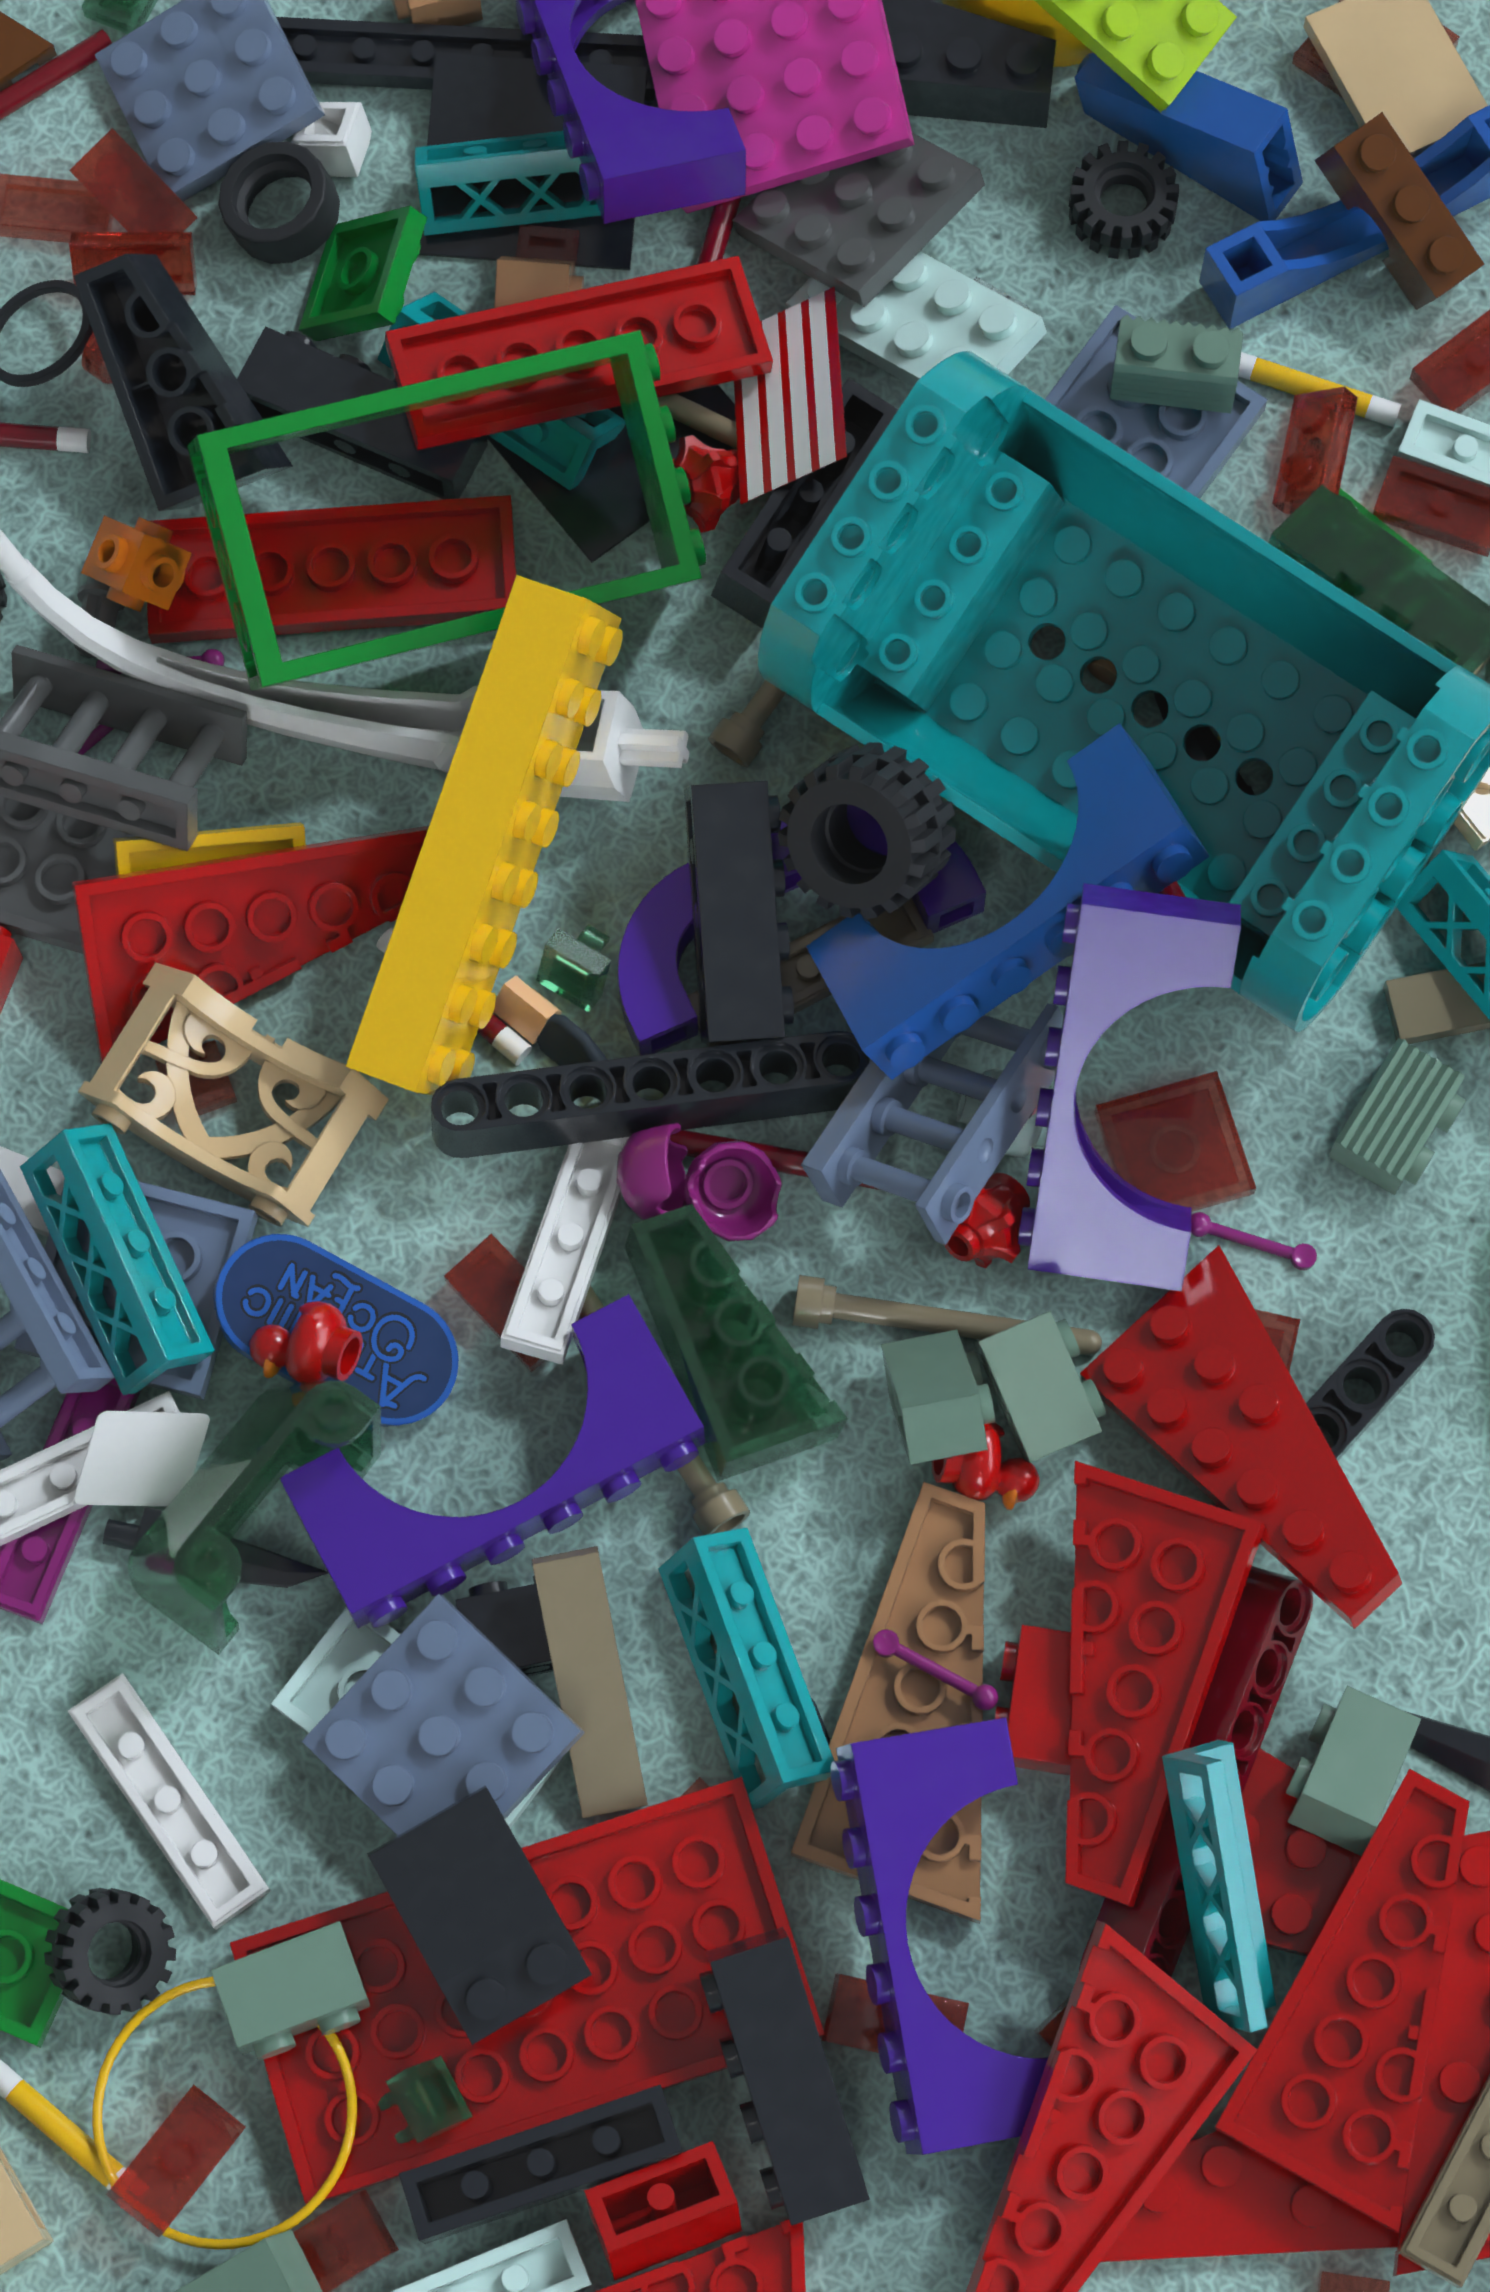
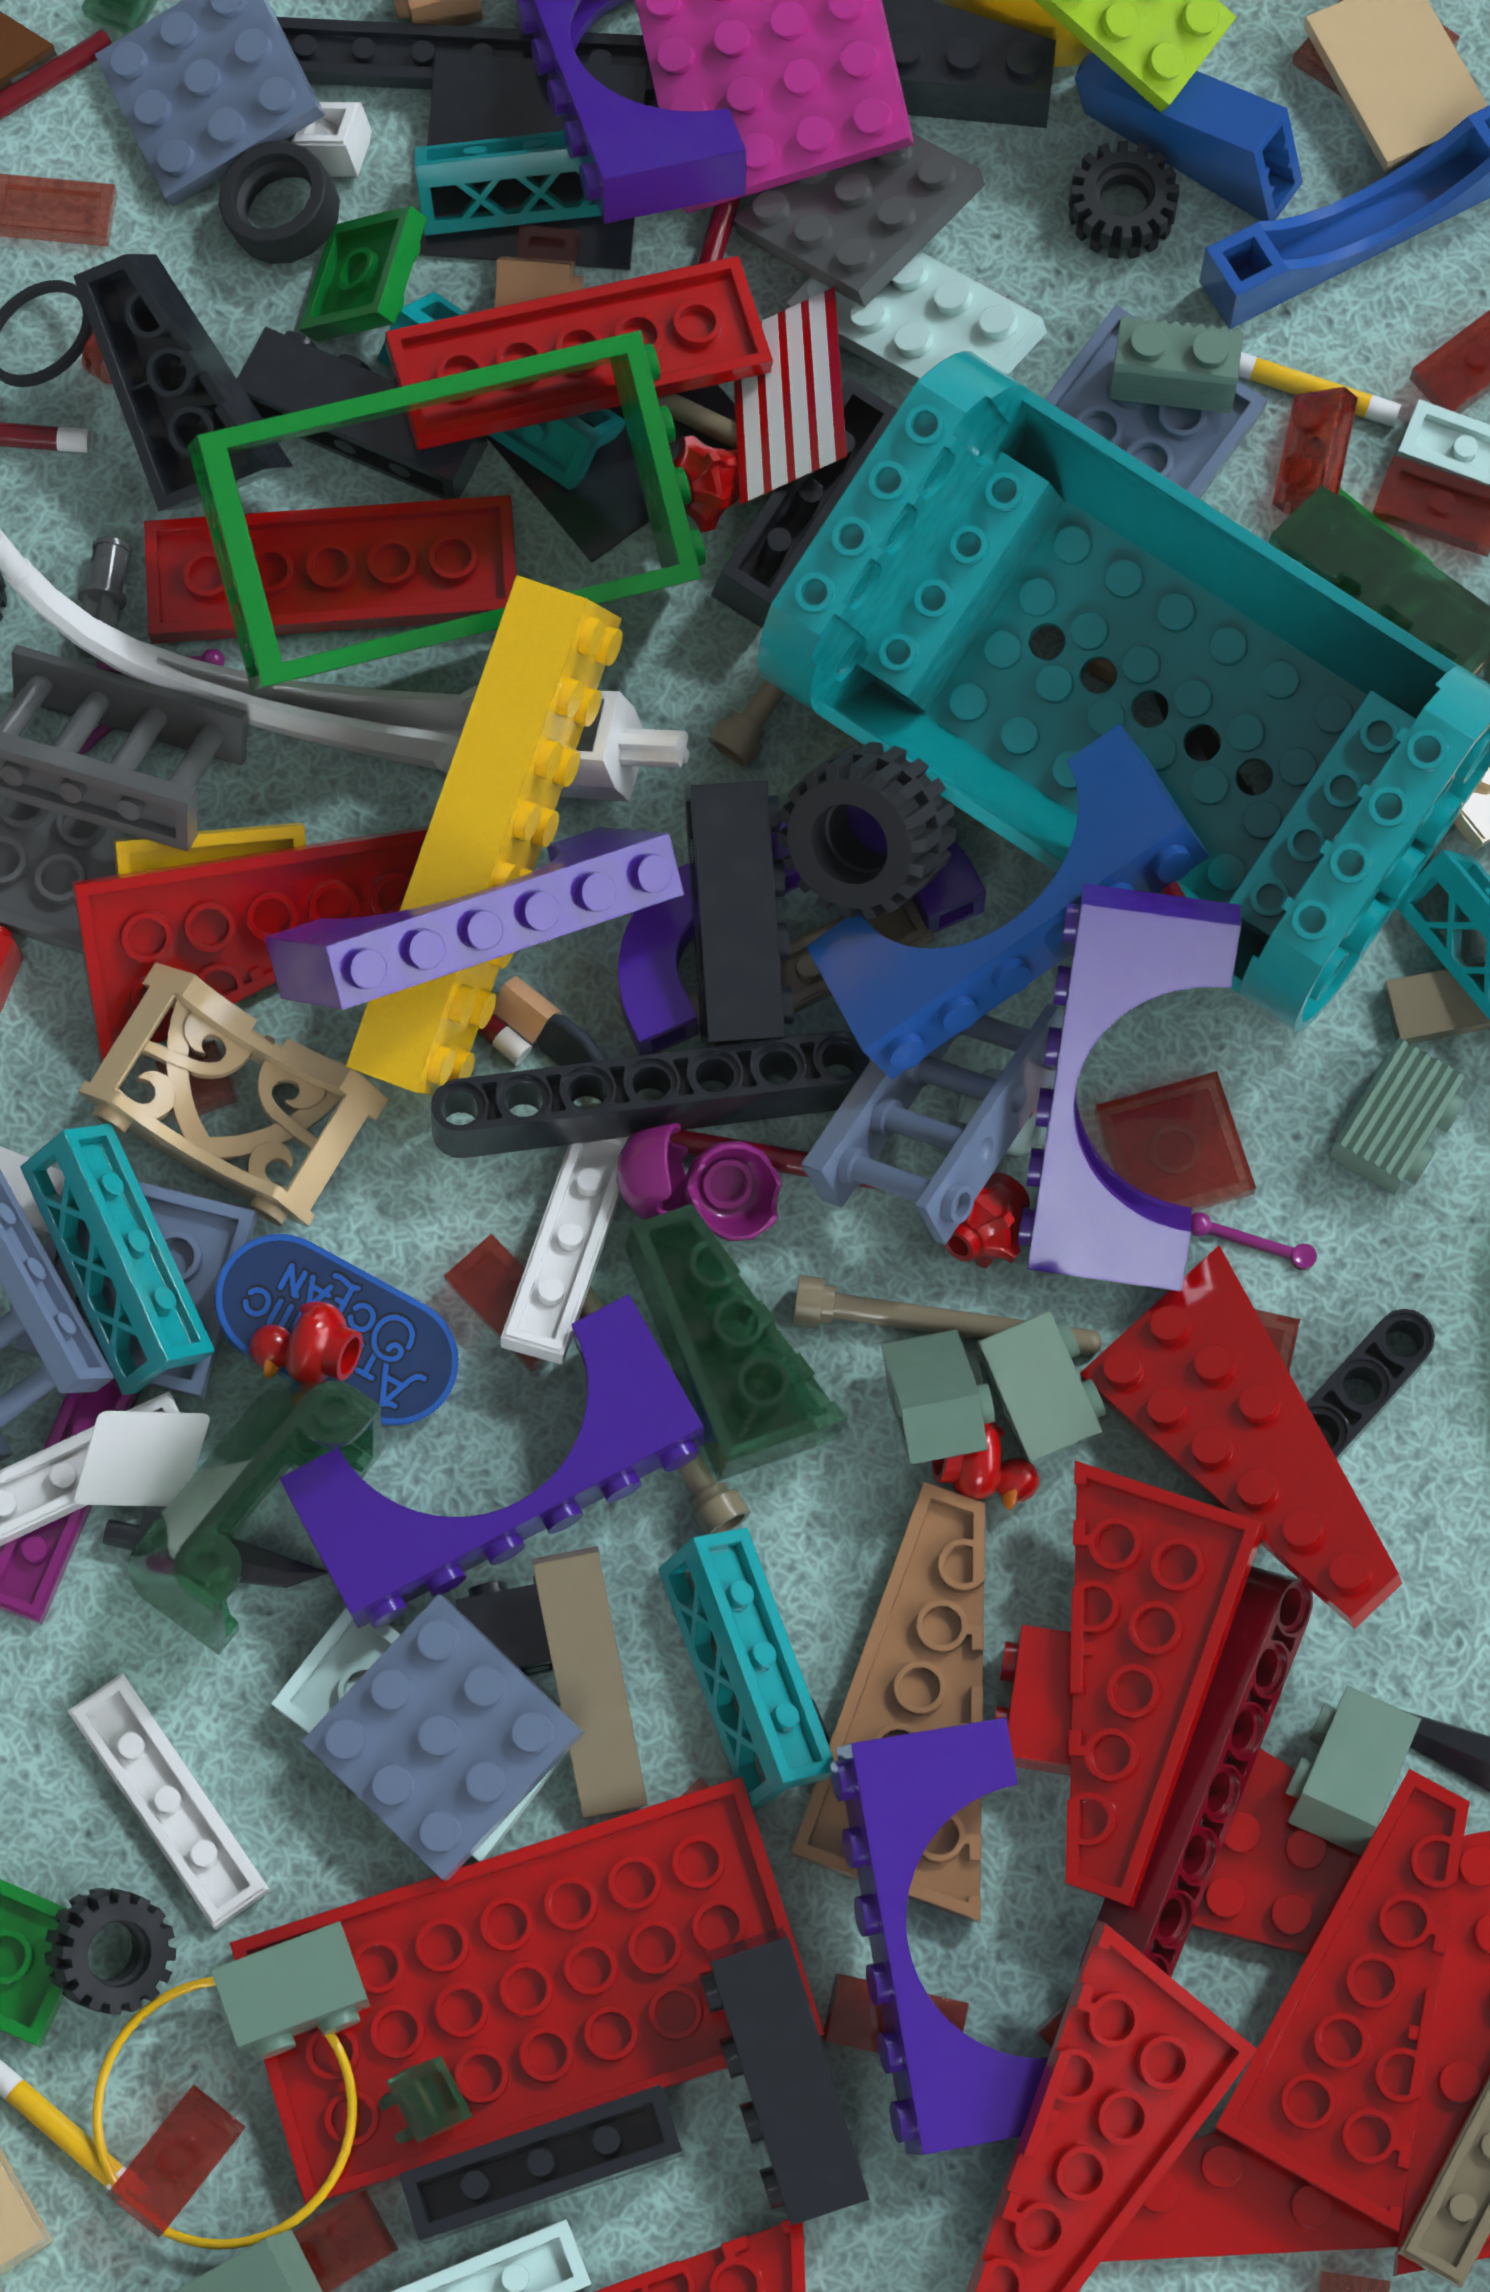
(131, 188): clear red plate -> none
(136, 563): orange brick -> none
(172, 248): clear red tile -> none
(373, 956): none -> arch
(479, 1914): black slope -> none
(575, 966): clear green tile -> none
(663, 2210): red brick -> none
(887, 1645): magenta hinge -> none
(1220, 1884): teal fence -> none
(1383, 179): reddish brown arch -> none

